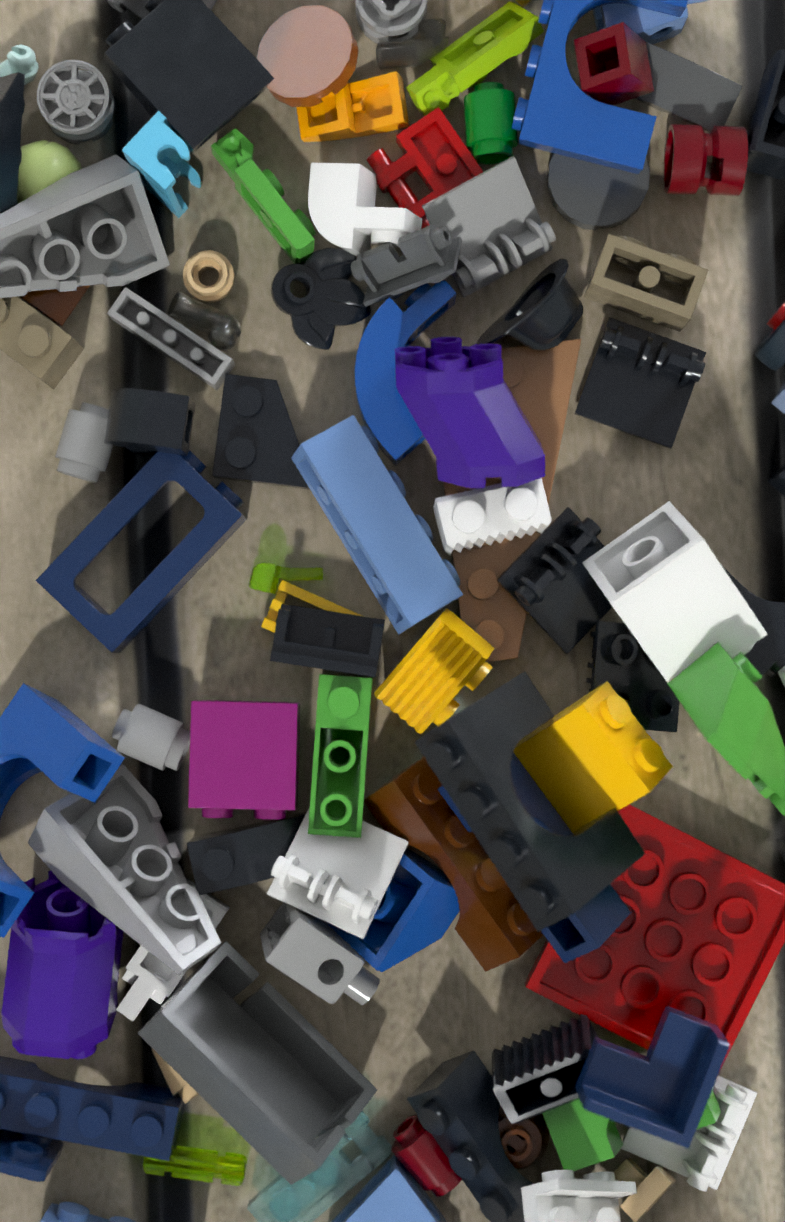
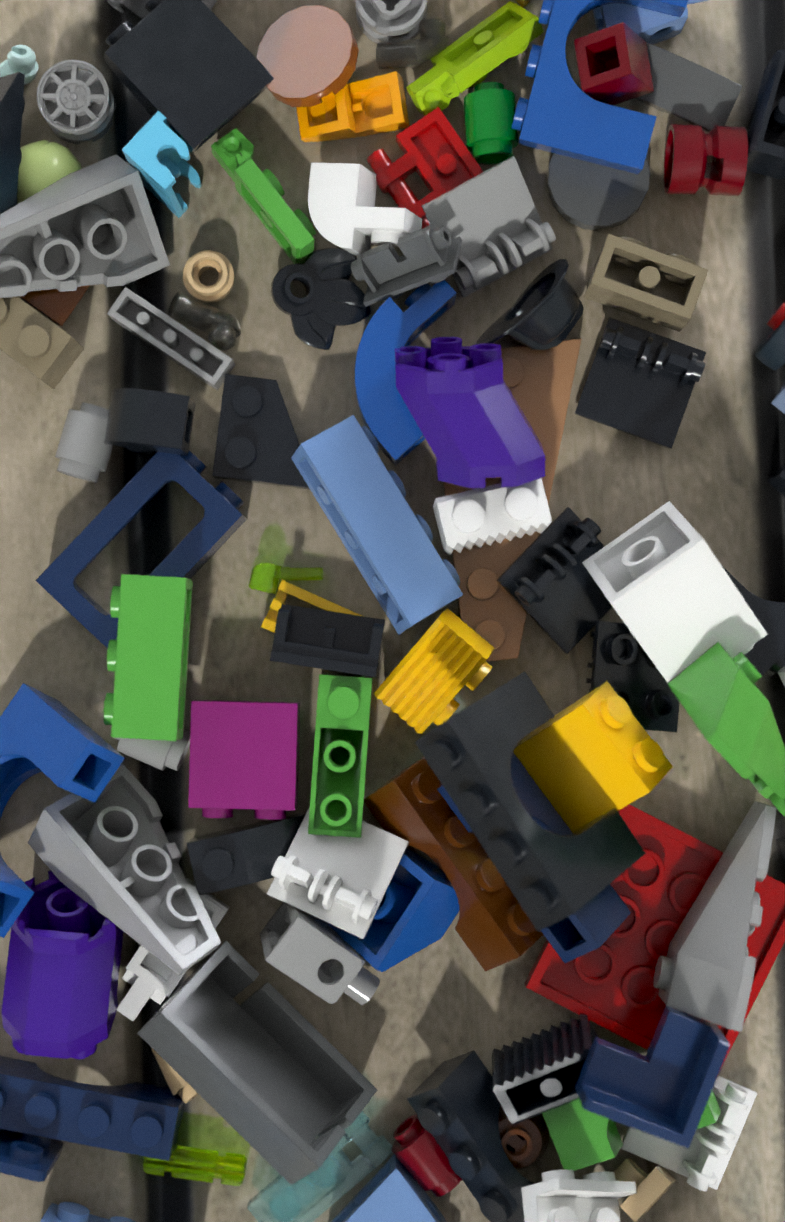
(149, 657): none -> bright green brick
(708, 956): none -> light grey wedge

